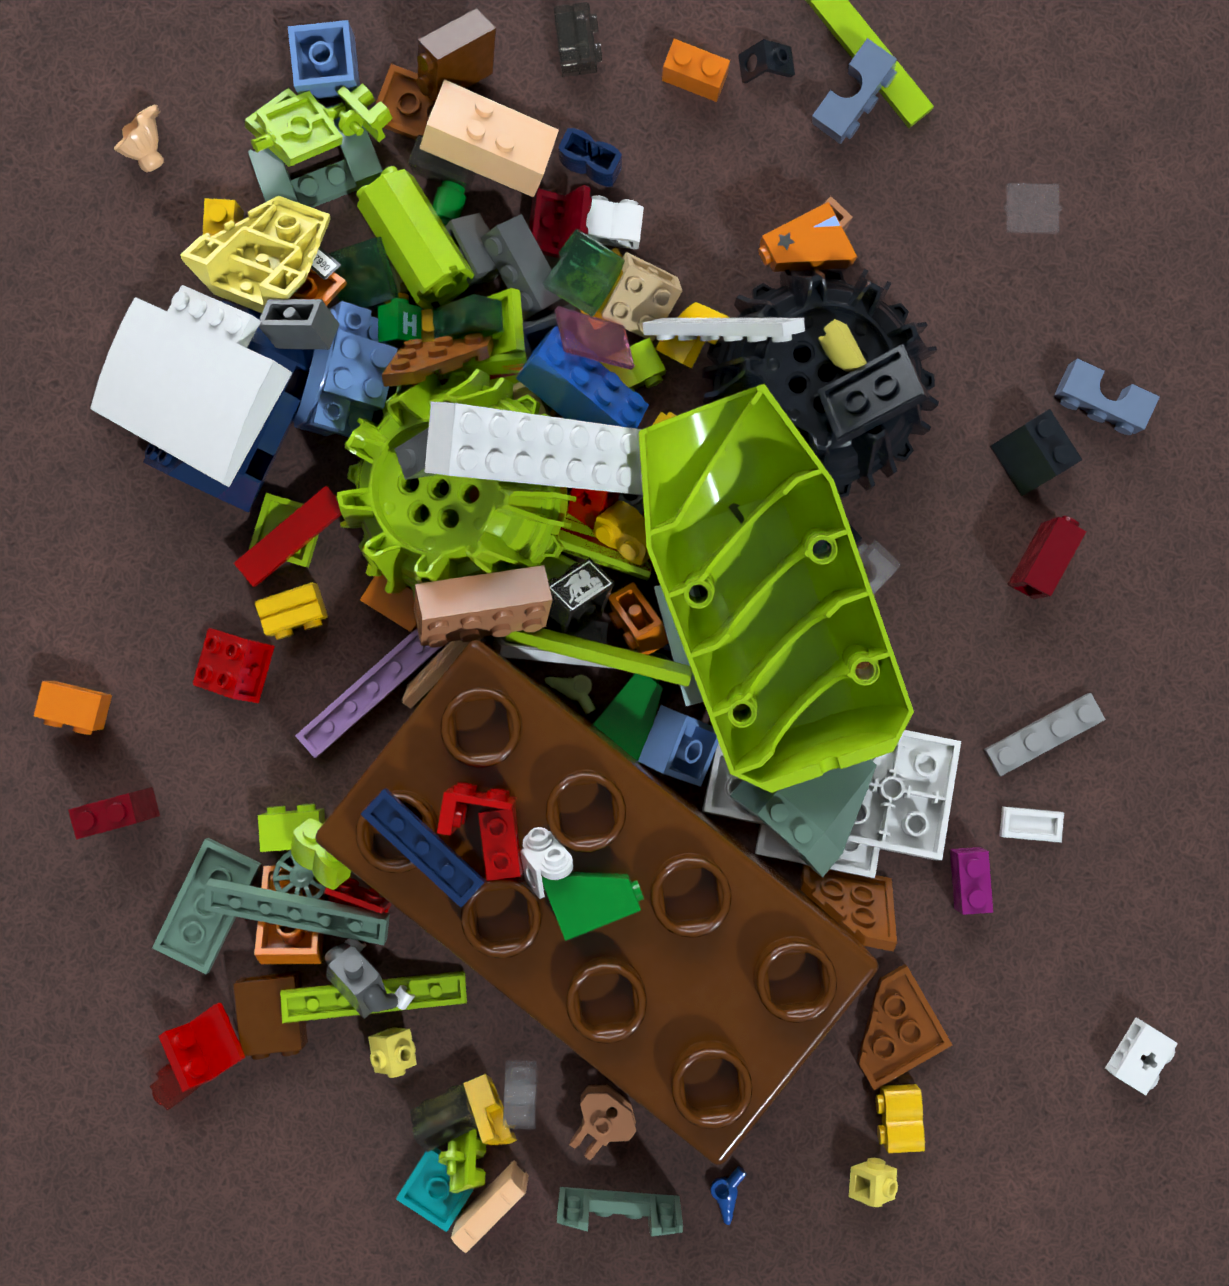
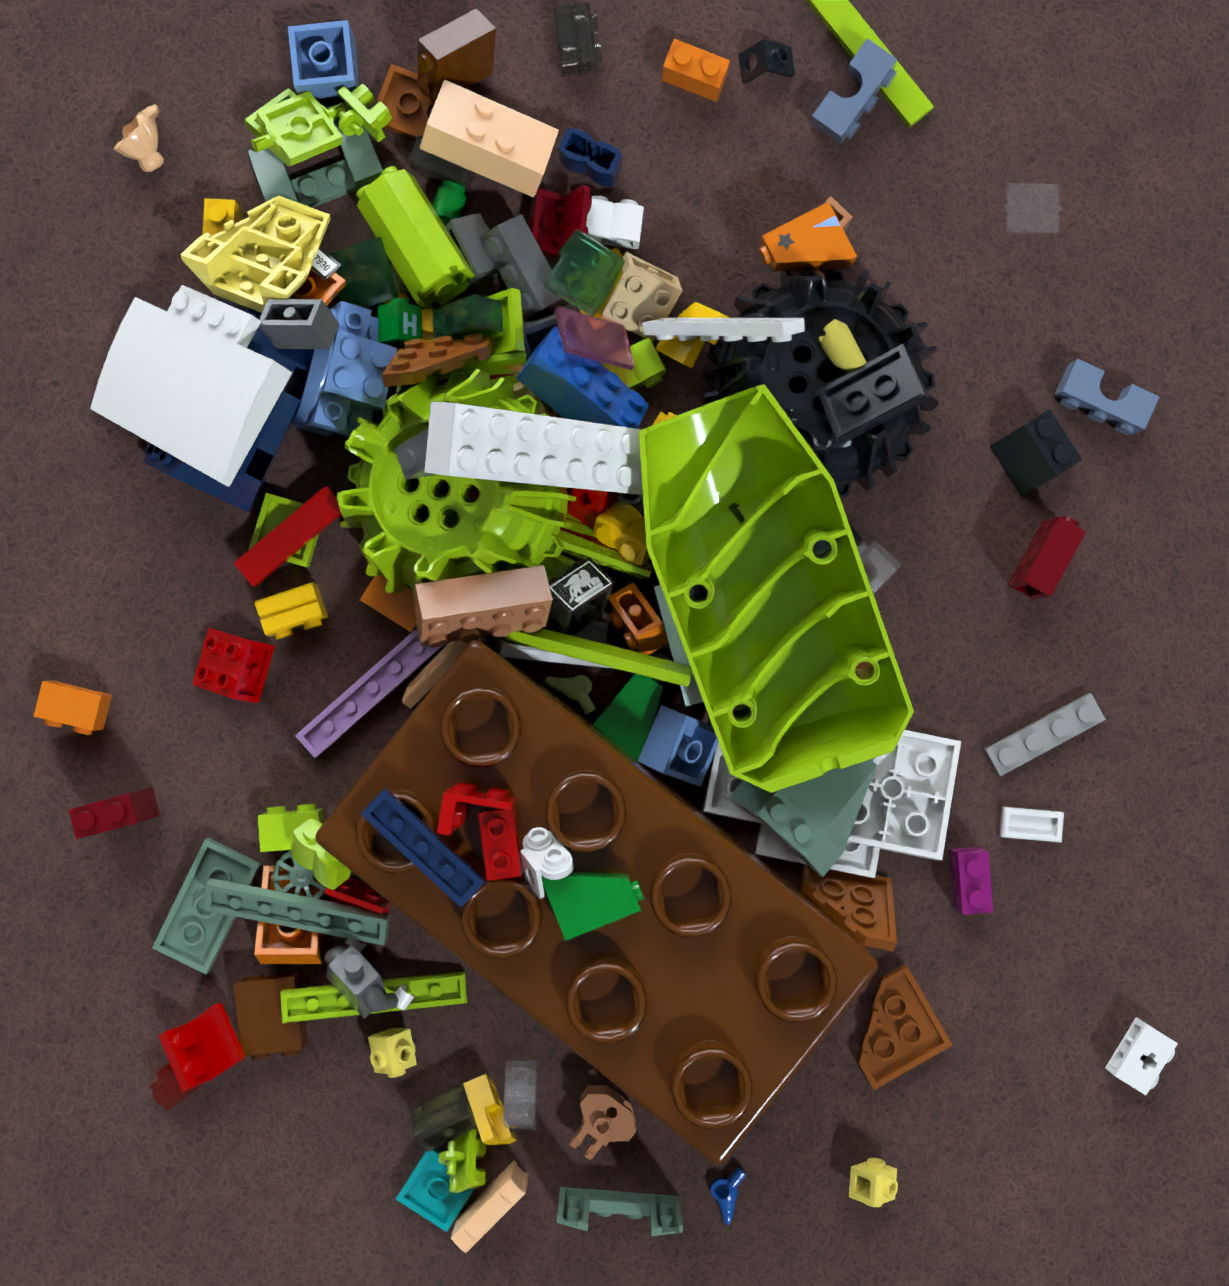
(901, 1118): yellow brick -> none

